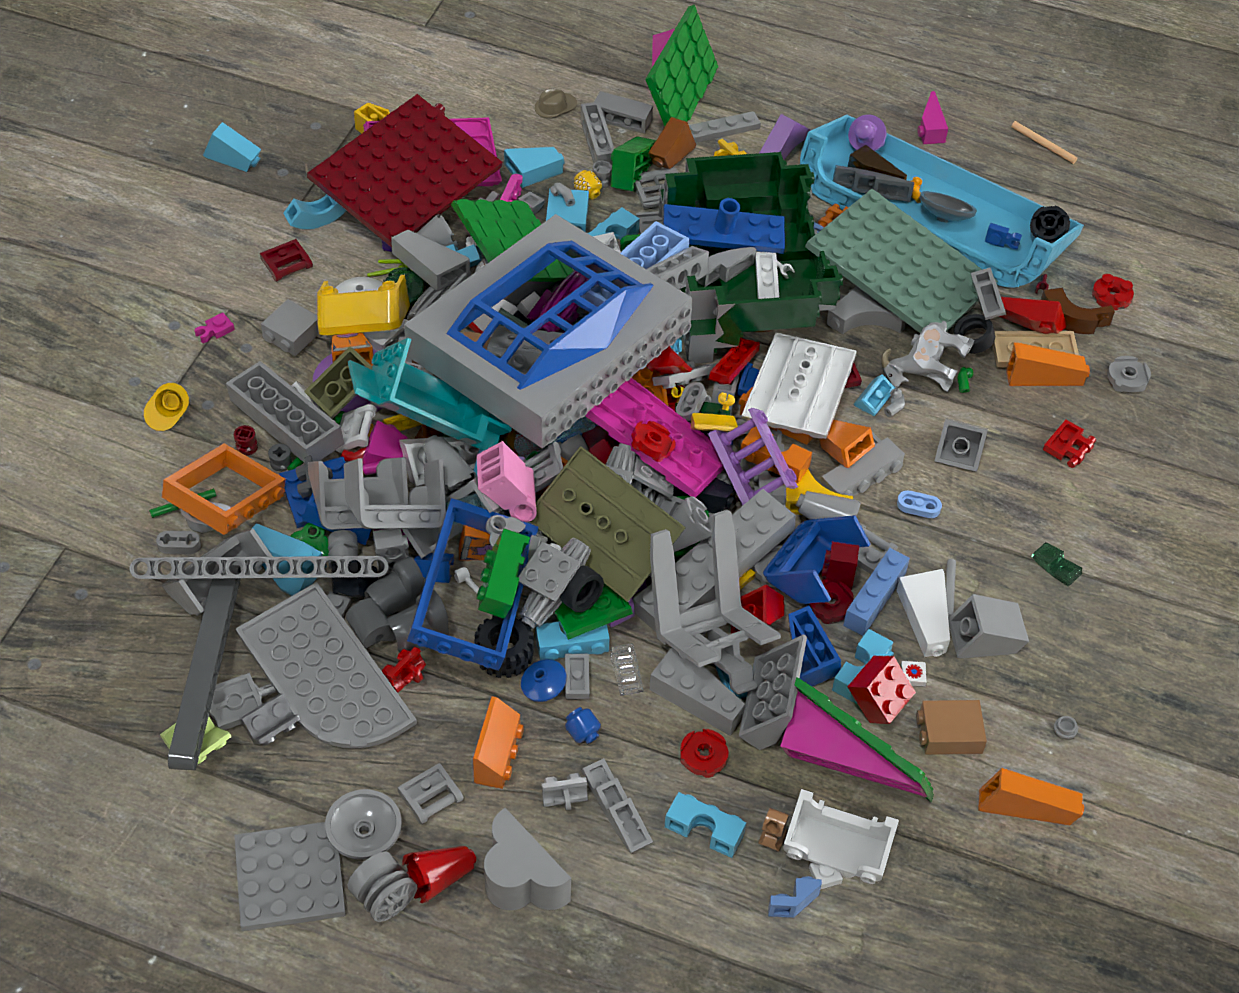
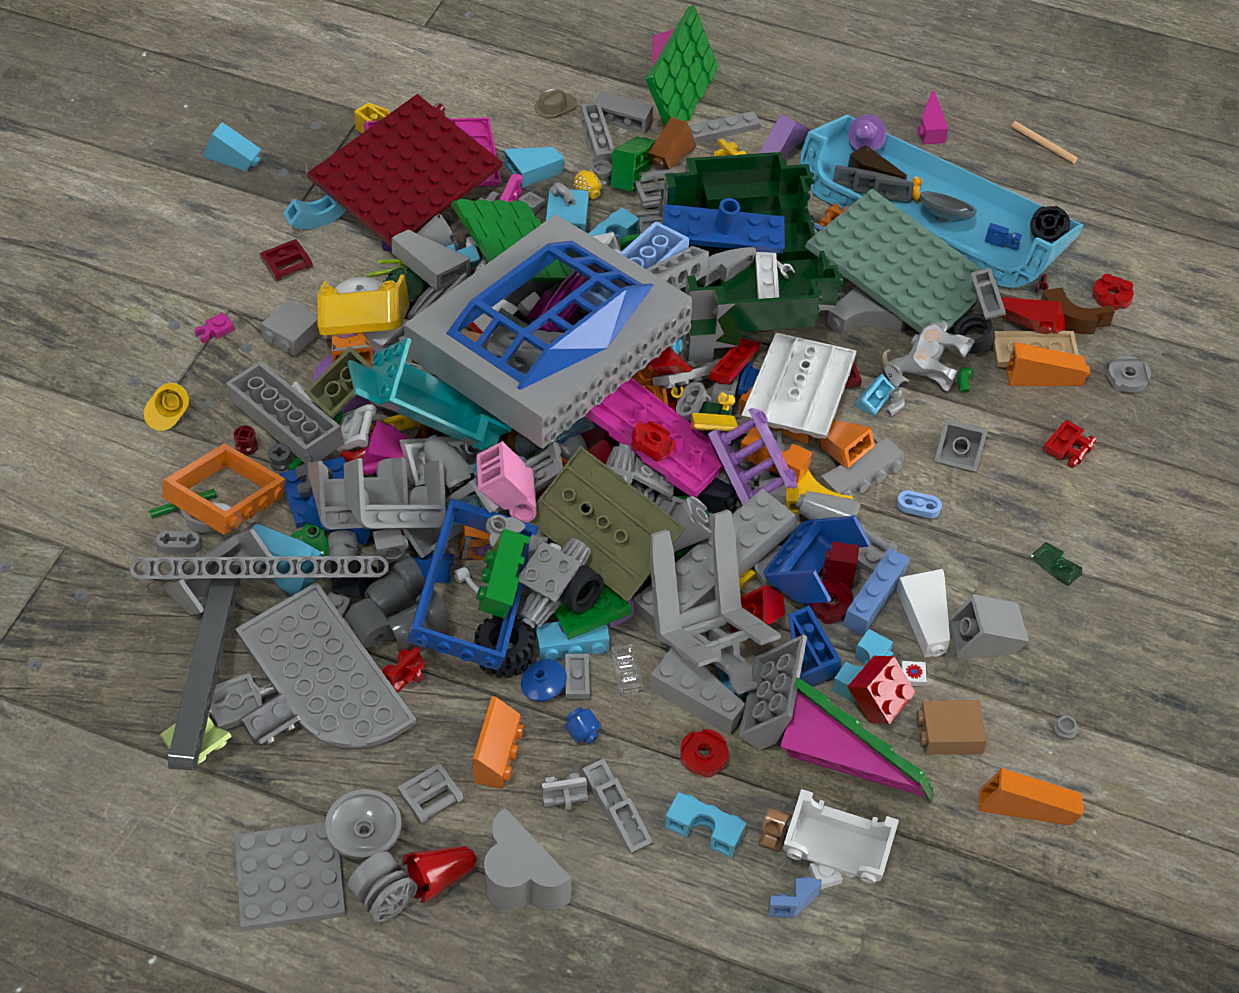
(950, 585): light grey bar -> none

